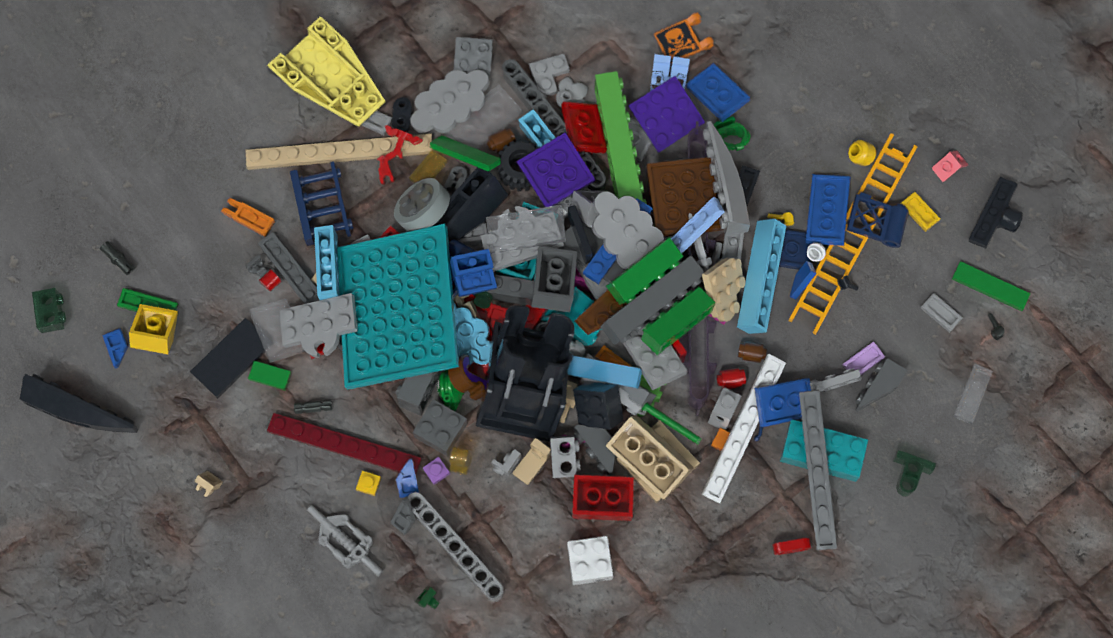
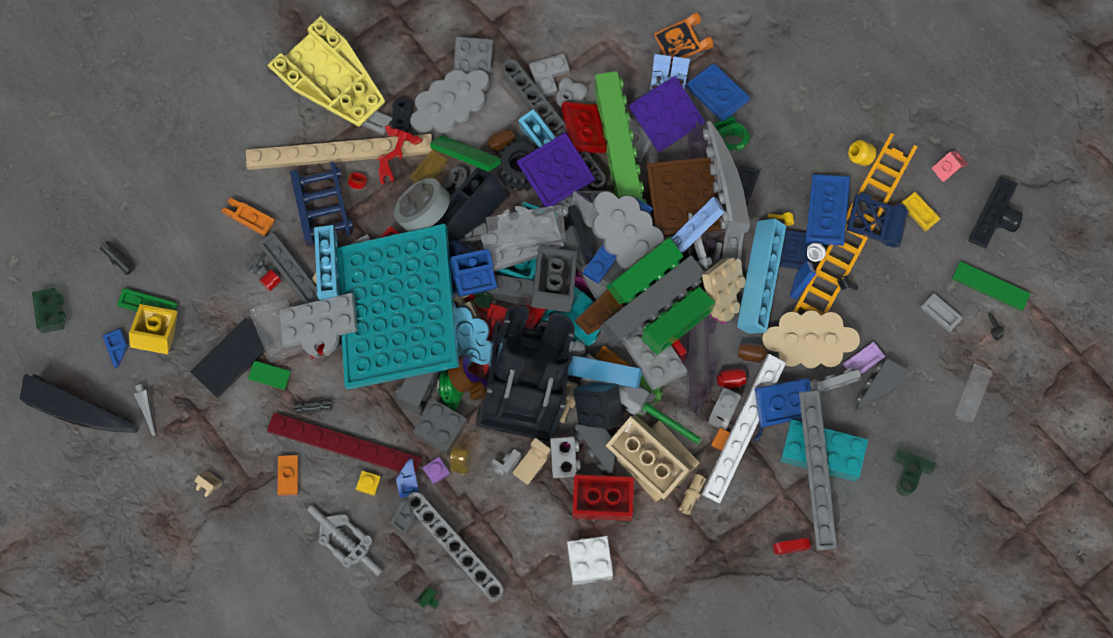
(143, 400): none -> light grey piece
(288, 475): none -> orange plate
(357, 180): none -> red tile
(692, 494): none -> tan pin
(811, 339): none -> tan plate

